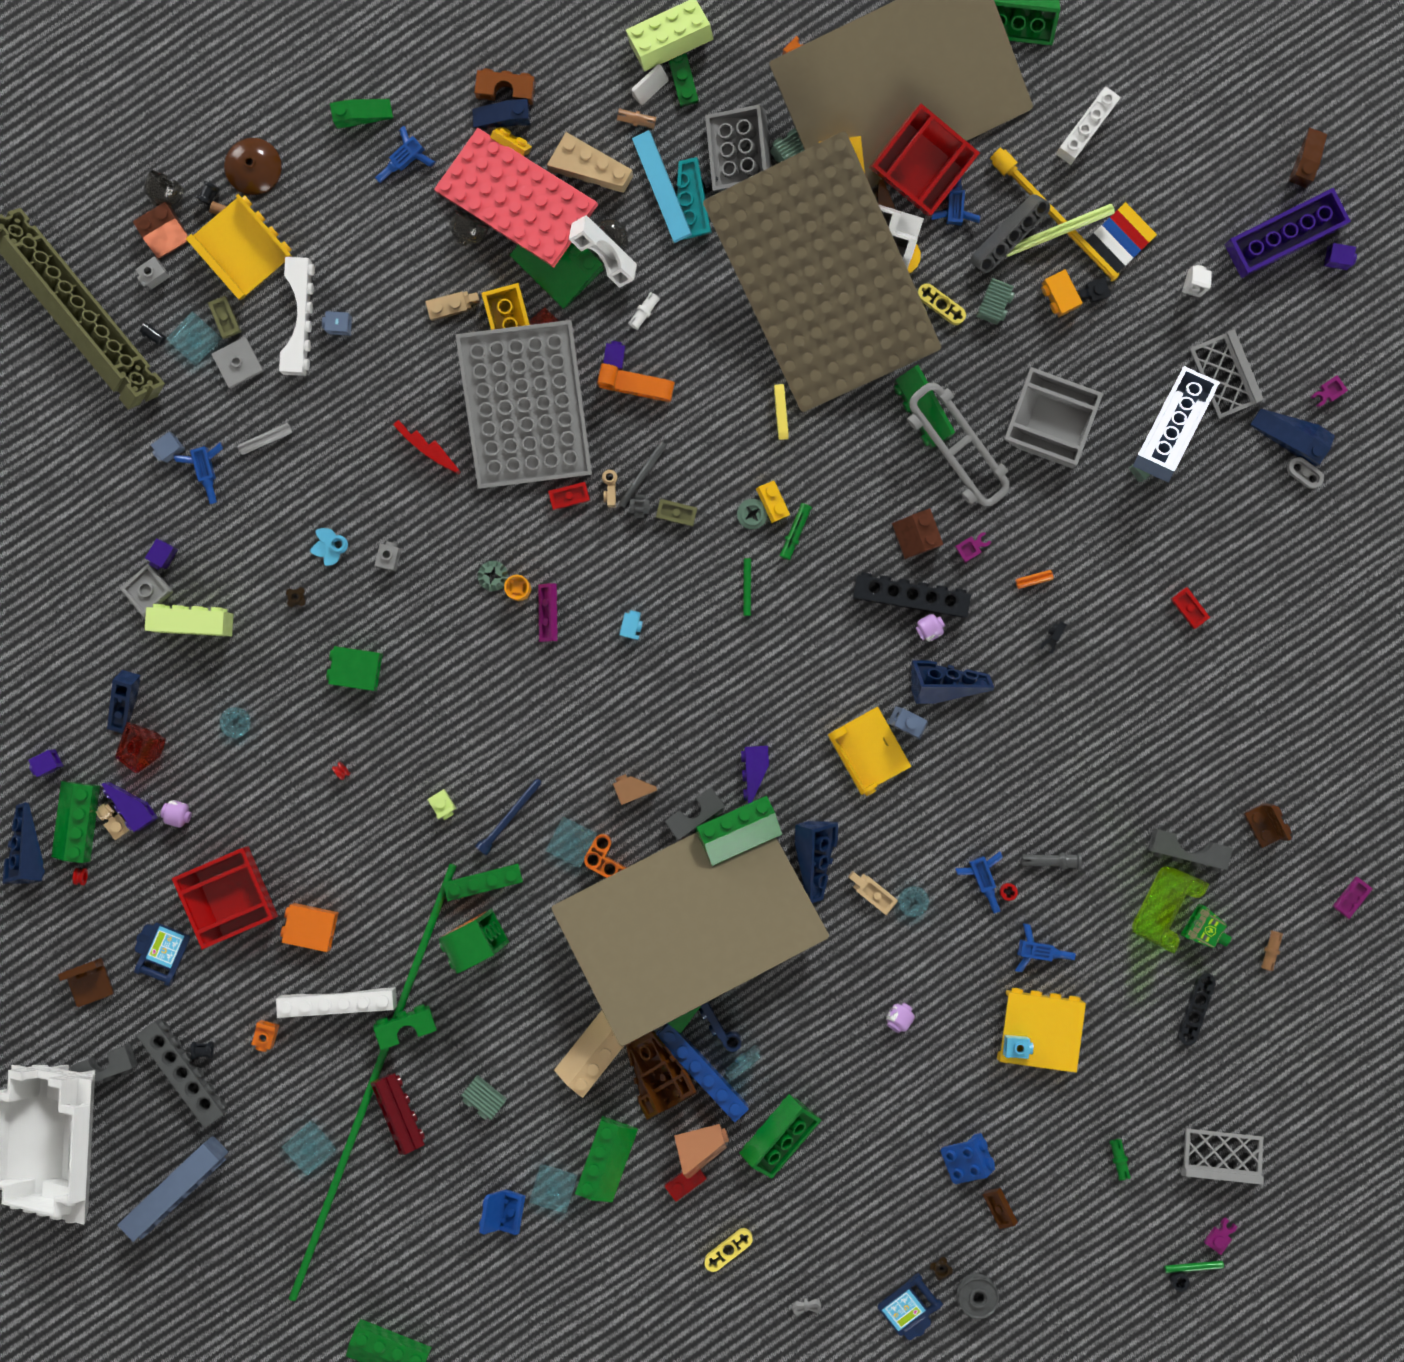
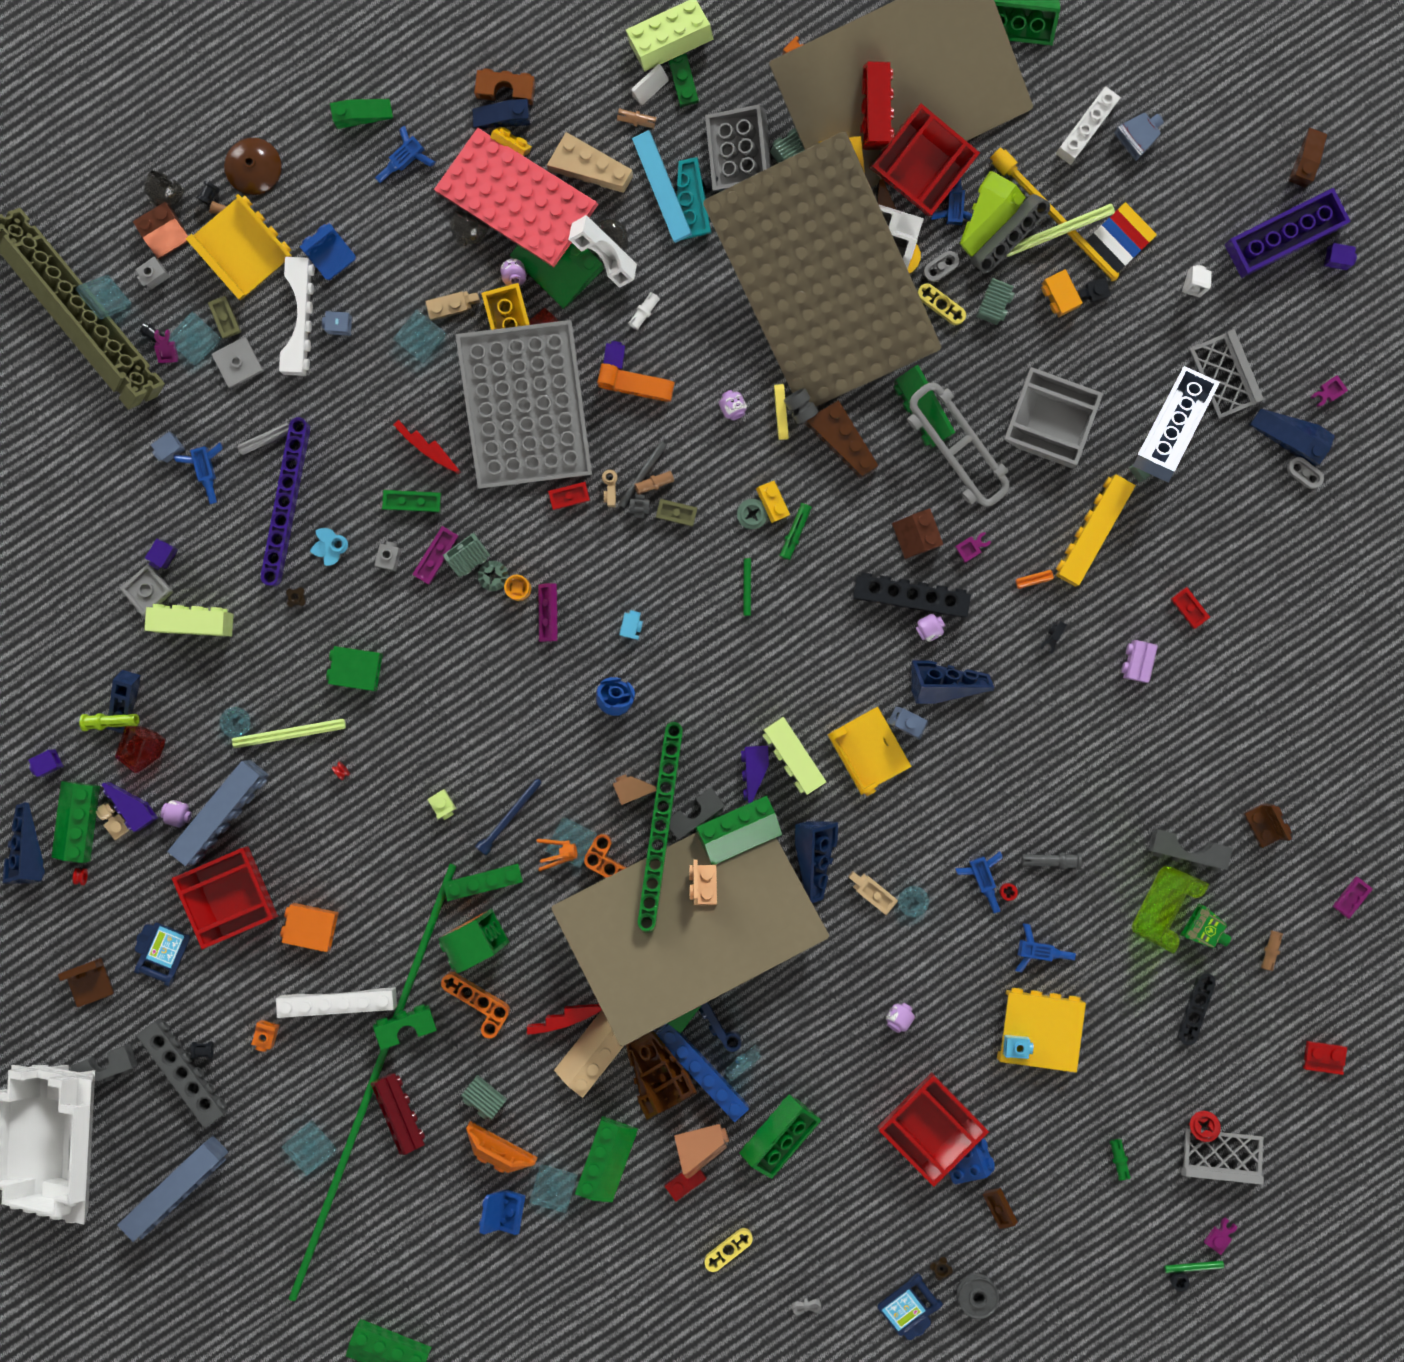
(101, 721): none -> lime pin
(103, 296): none -> clear light blue plate
(165, 350): none -> magenta plate
(218, 812): none -> sand blue brick
(281, 493): none -> dark purple beam
(288, 733): none -> yellowish green axle
(328, 251): none -> blue bracket
(411, 501): none -> green plate
(420, 336): none -> clear light blue plate
(434, 556): none -> magenta plate
(466, 555): none -> sand green brick
(473, 1001): none -> orange beam
(498, 1151): none -> orange wedge
(513, 272): none -> lavender head
(567, 853): none -> orange plant
(572, 1015): none -> red slope
(615, 696): none -> blue cylinder
(654, 482): none -> medium nougat pin
(662, 836): none -> green beam
(704, 885): none -> light nougat bracket
(732, 405): none -> lavender head
(794, 755): none -> yellowish green brick
(801, 406): none -> dark grey wheel
(840, 435): none -> reddish brown wedge
(877, 105): none -> red wedge
(932, 1129): none -> red slope
(941, 267): none -> light grey plate
(995, 206): none -> lime wedge
(1095, 530): none -> yellow brick
(1139, 133): none -> sand blue torso
(1139, 661): none -> lavender brick
(1213, 1126): none -> red gear
(1325, 1057): none -> red plate

